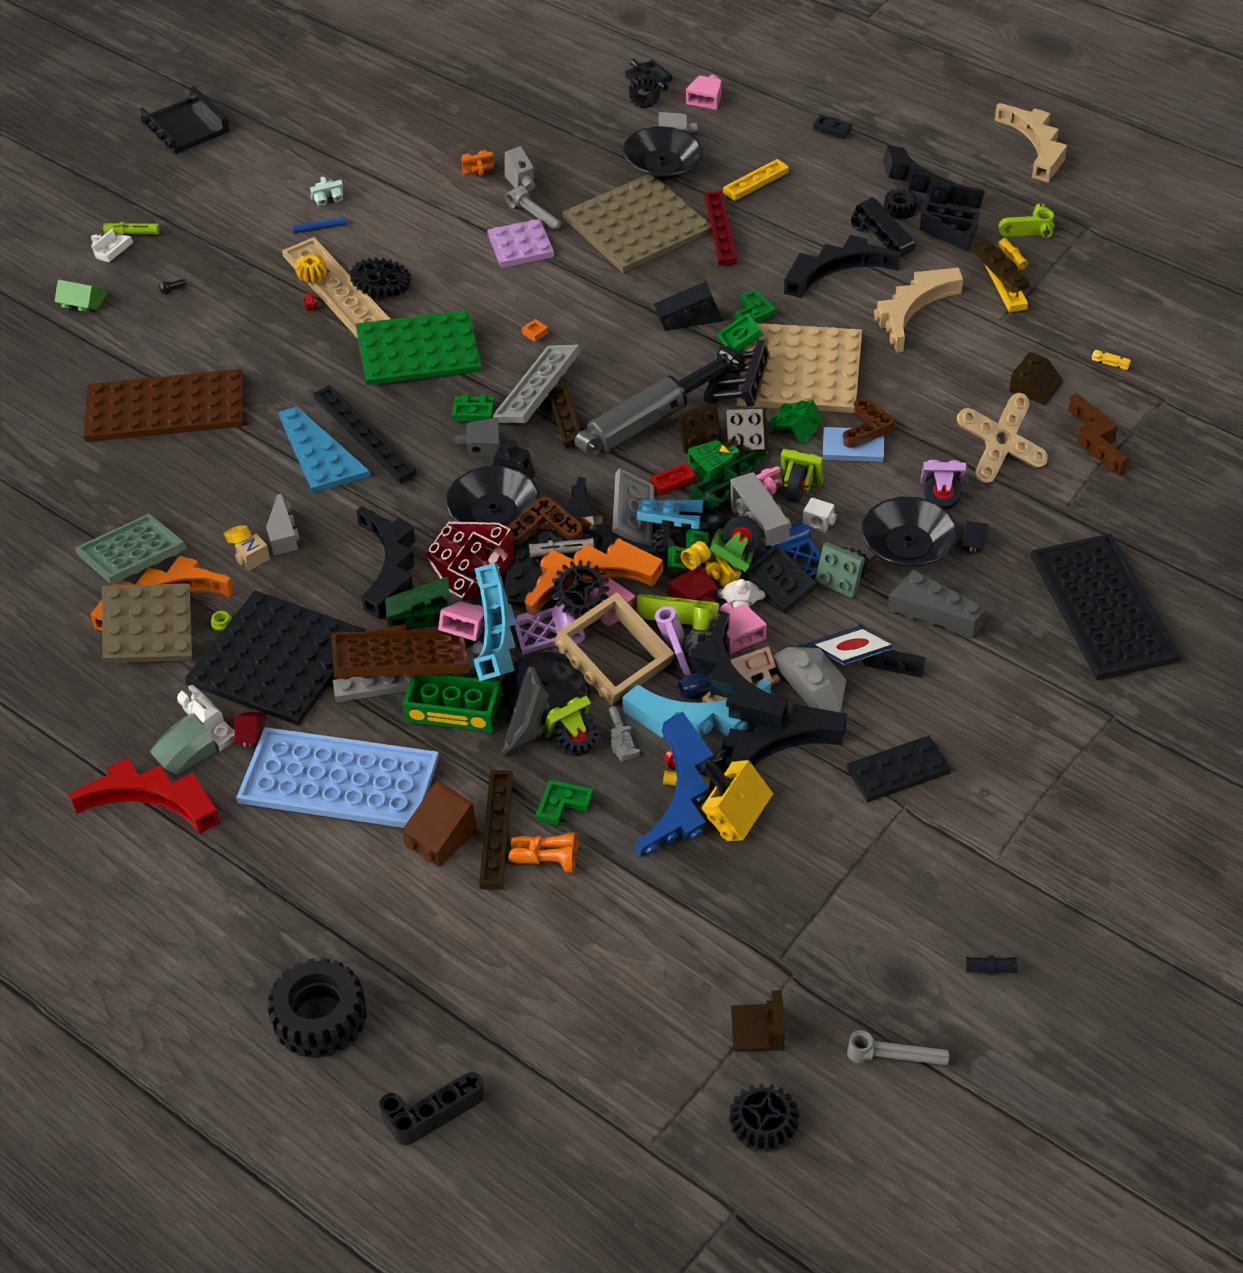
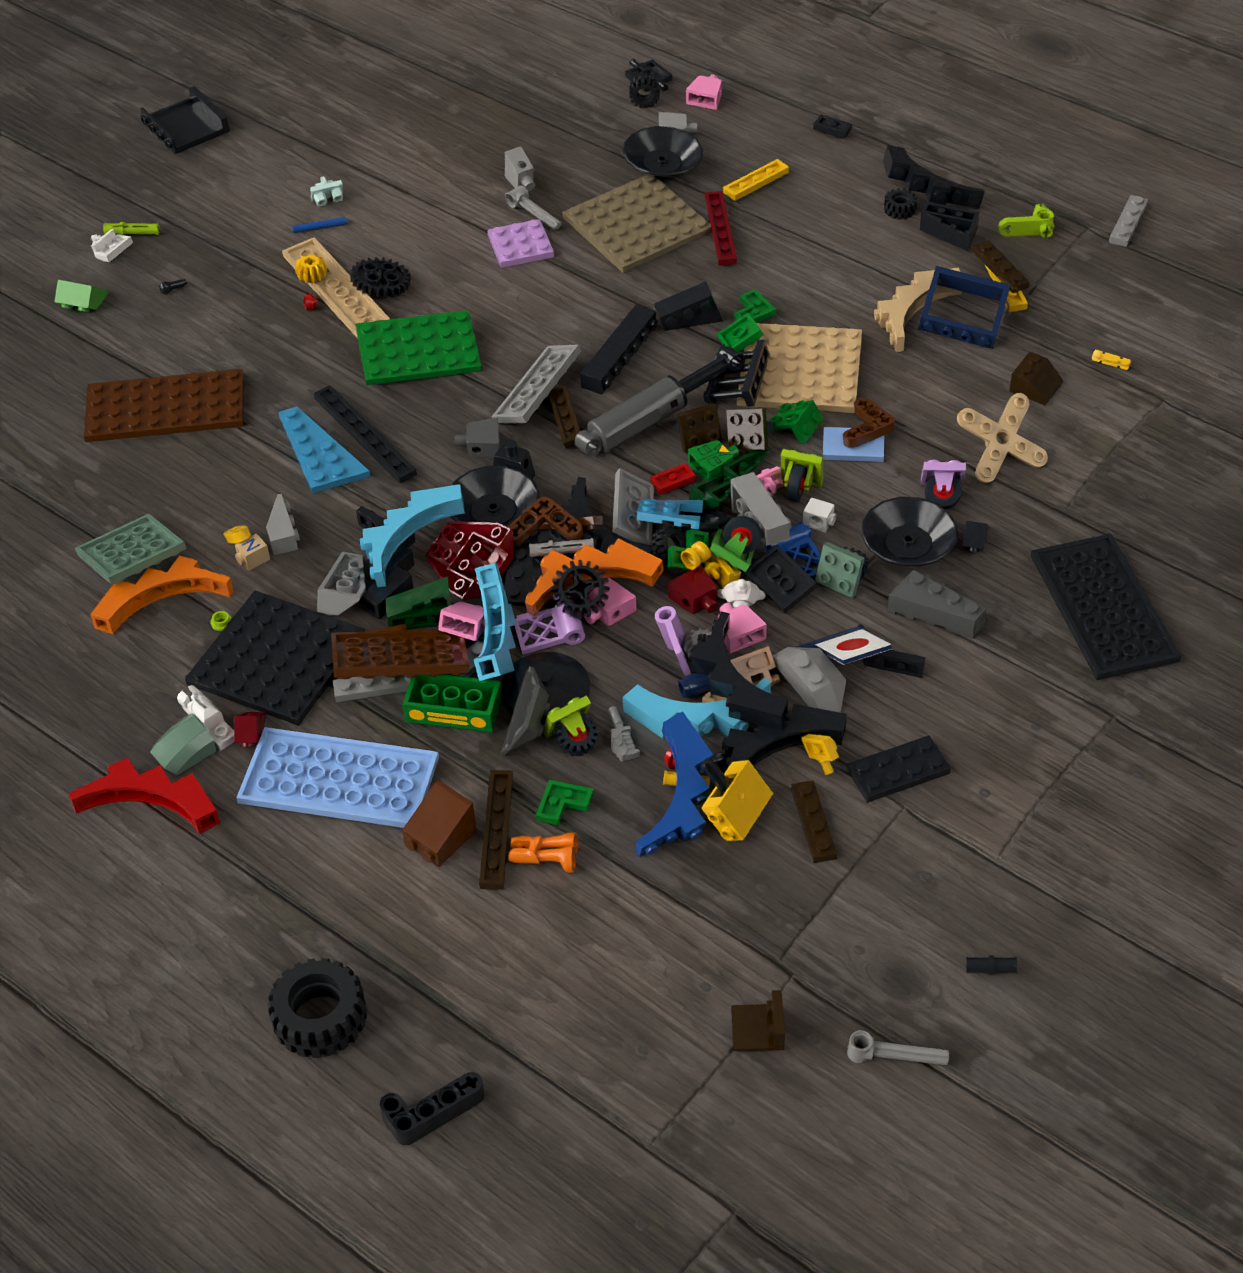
(146, 623): dark tan plate -> none
(342, 585): none -> light grey wedge
(423, 509): none -> medium azure arch
(472, 408): green plate -> none
(477, 163): orange hips -> none
(535, 330): orange plate -> none
(618, 349): none -> black brick
(637, 626): tan window -> none
(692, 612): lime beam -> none
(776, 1126): black gear -> none
(813, 821): none -> dark brown plate
(822, 749): none -> yellow plate
(855, 253): black arch -> none
(883, 225): black beam -> none
(969, 284): none -> dark blue window
(1012, 254): yellow pin -> none
(1037, 129): tan arch -> none
(1097, 434): reddish brown bracket -> none
(1128, 220): none -> light grey plate

